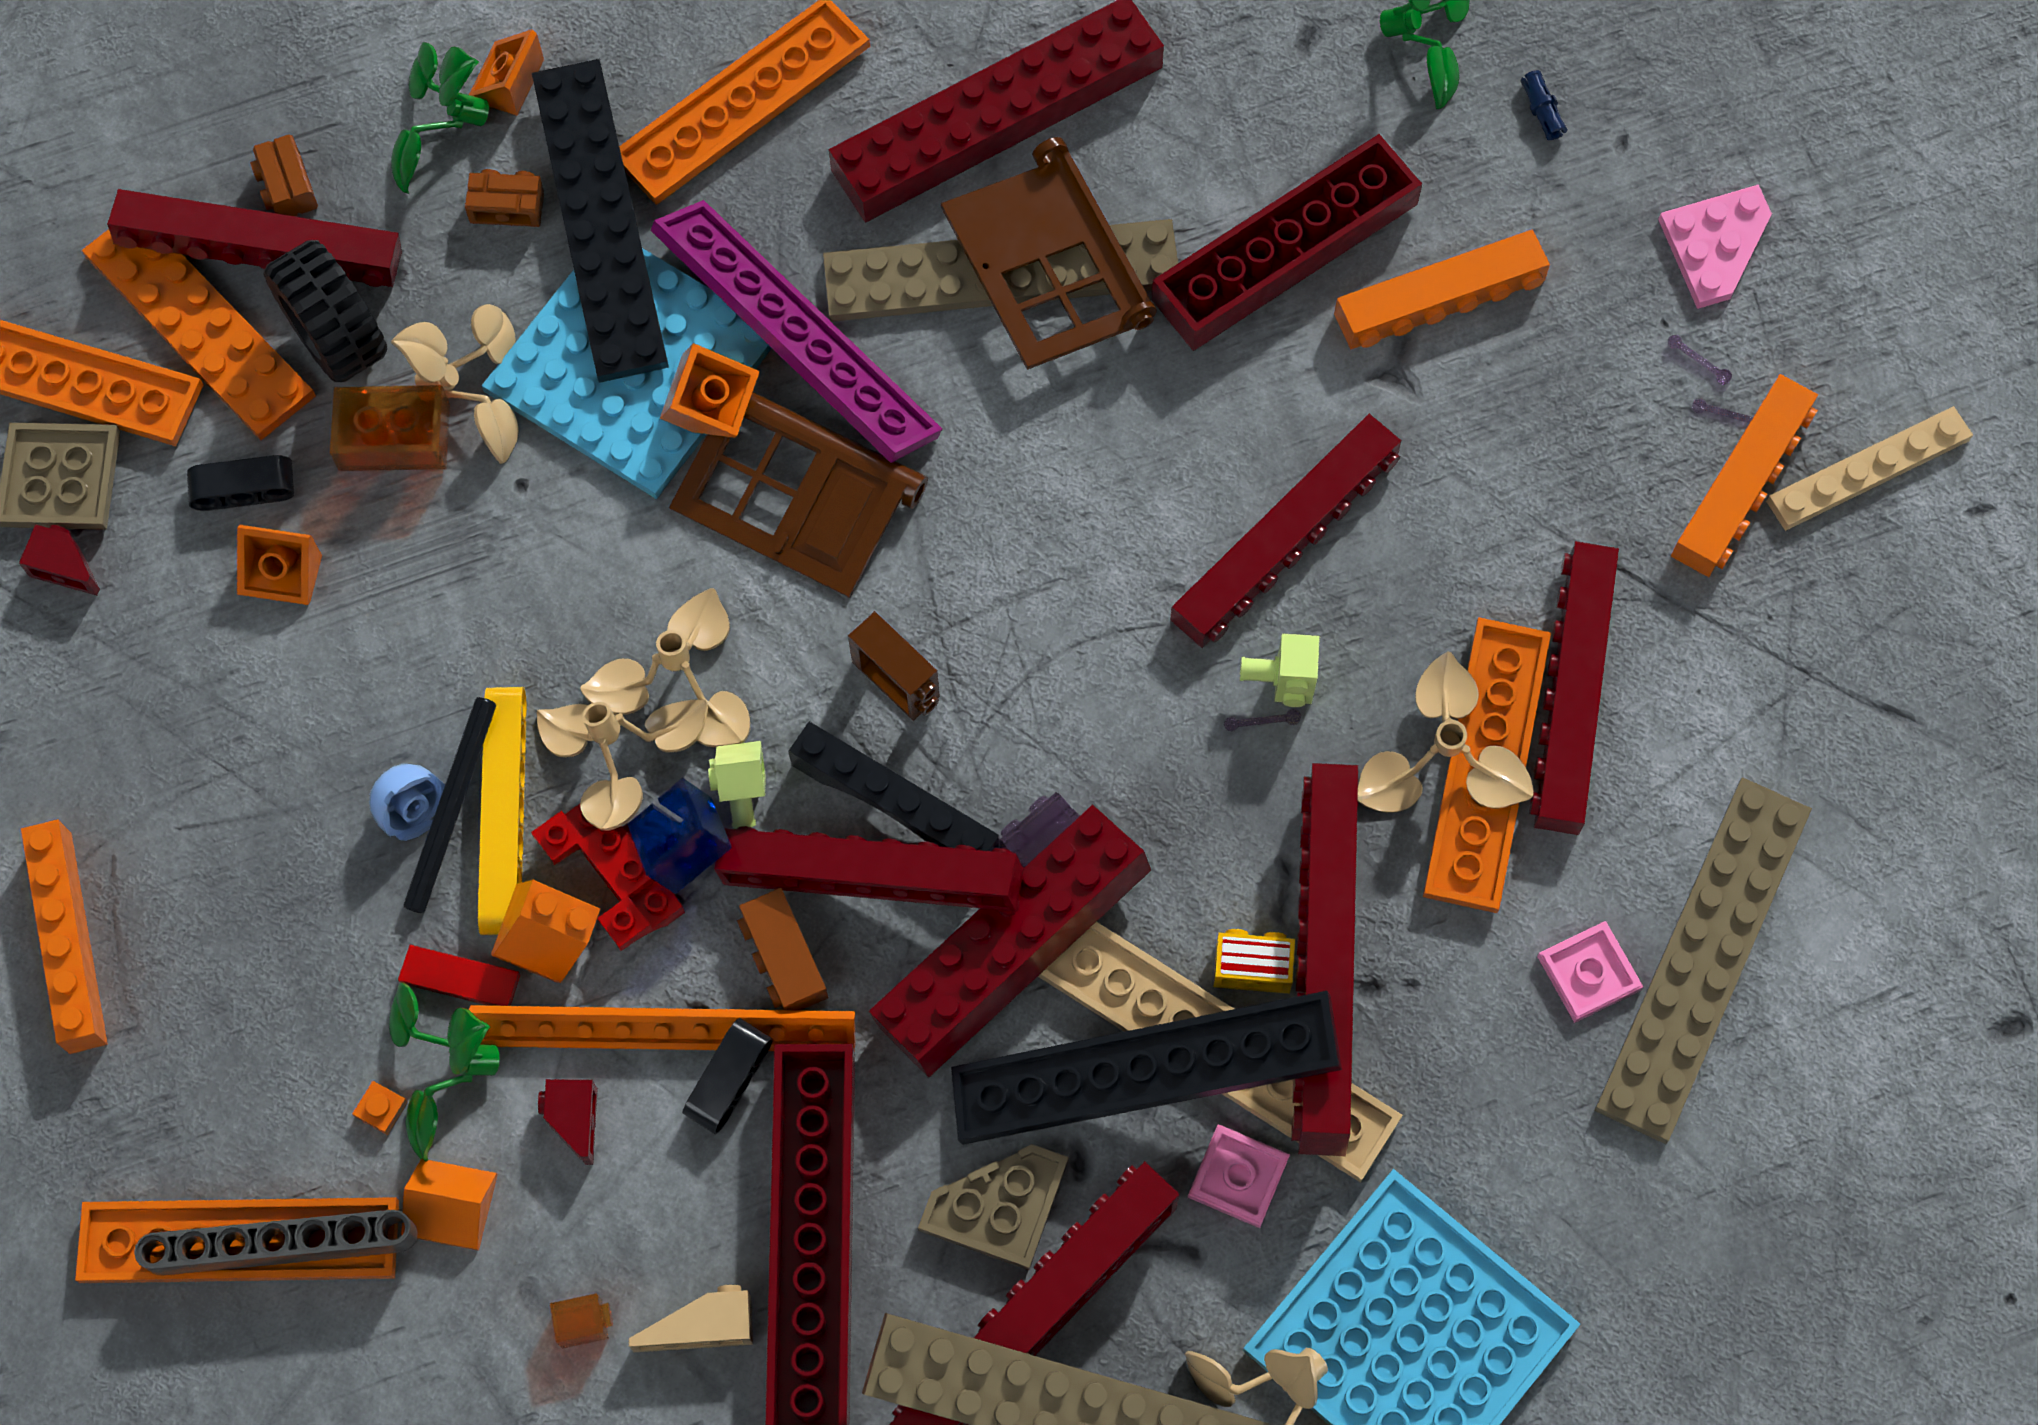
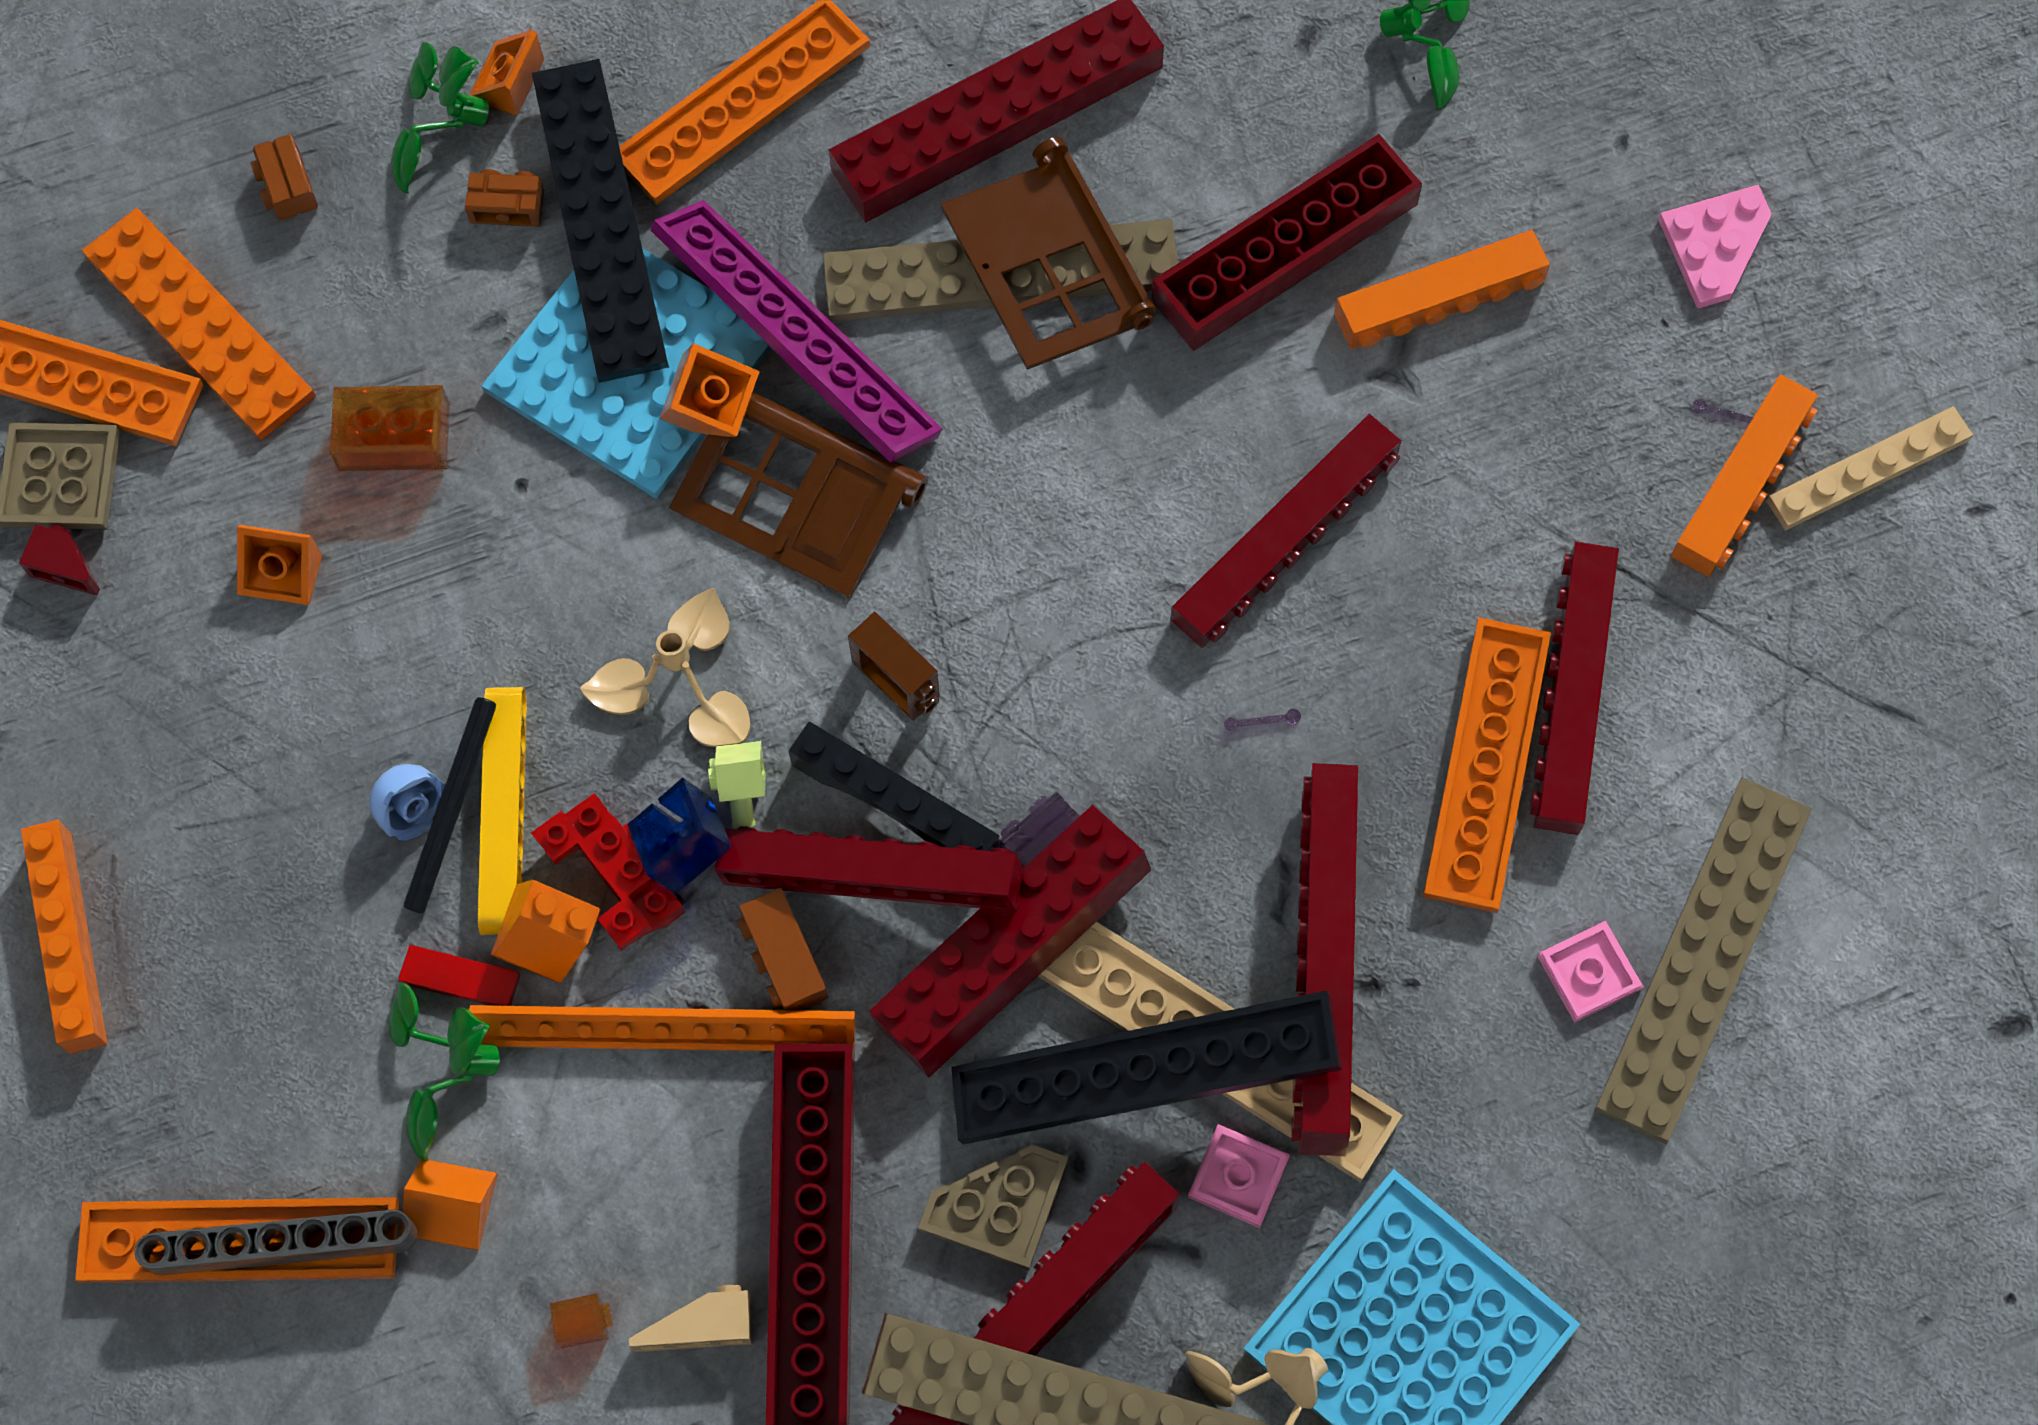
(240, 483): black beam -> none
(248, 235): dark red brick -> none
(325, 310): black tyre -> none
(380, 1107): orange plate -> none
(425, 352): tan plant -> none
(570, 727): tan plant -> none
(571, 1113): dark red slope -> none
(727, 1076): black beam -> none
(1254, 961): brick -> none
(1292, 671): yellowish green brick -> none
(1445, 691): tan plant -> none
(1543, 105): dark blue pin -> none
(1722, 376): clear purple hinge -> none

